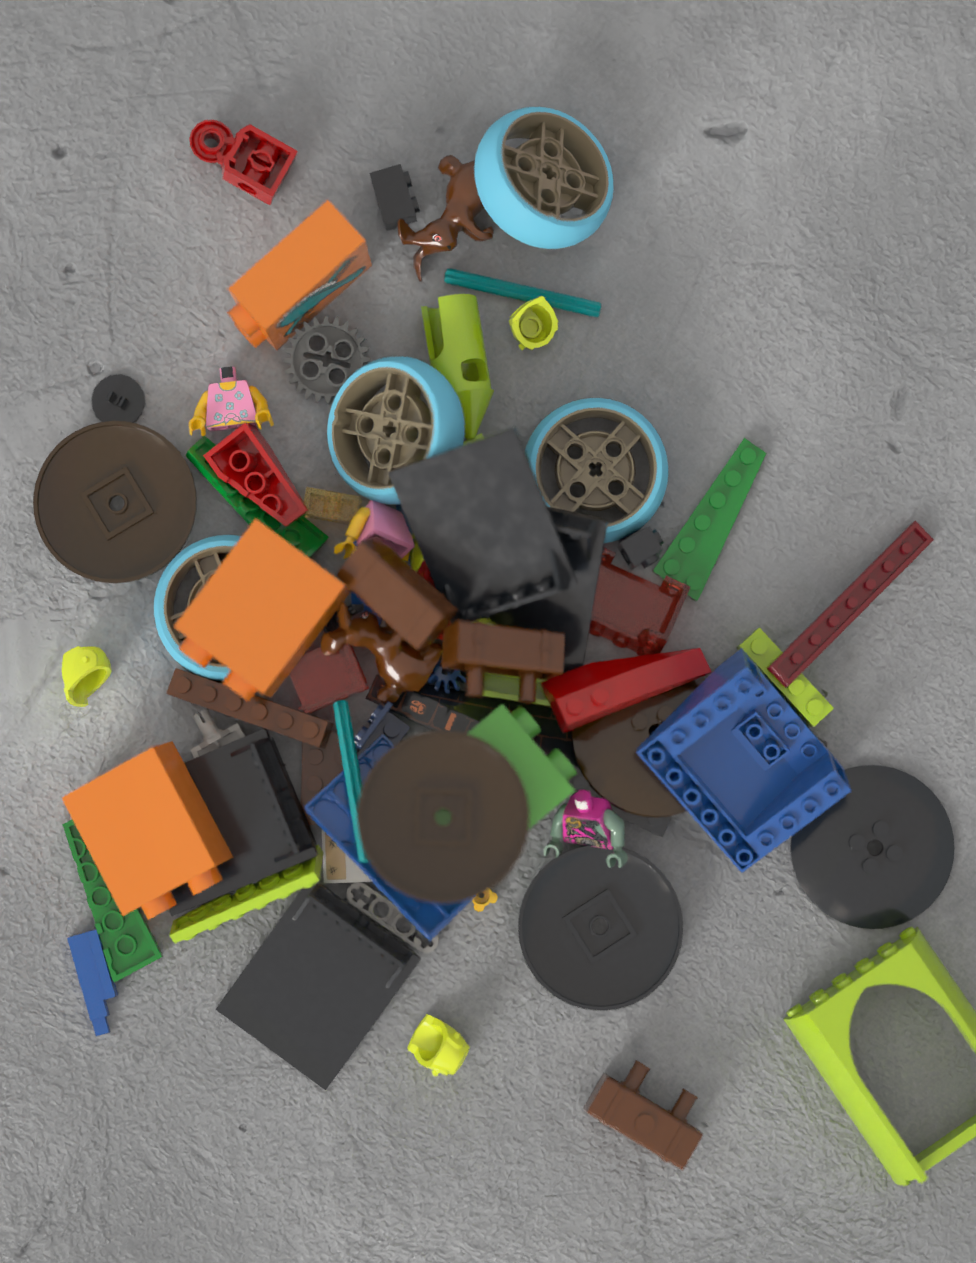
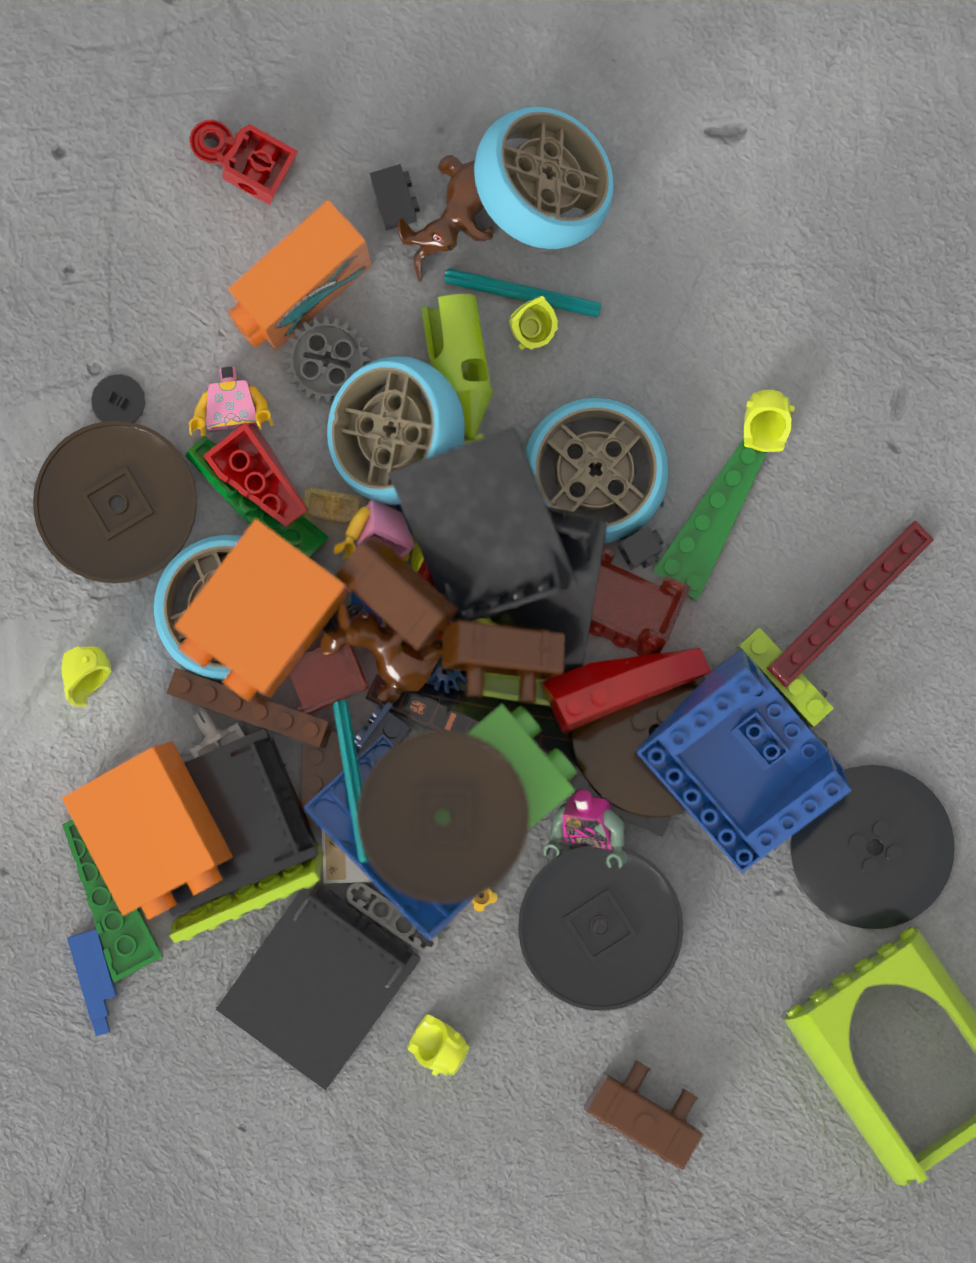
(767, 421): none -> neon yellow helmet

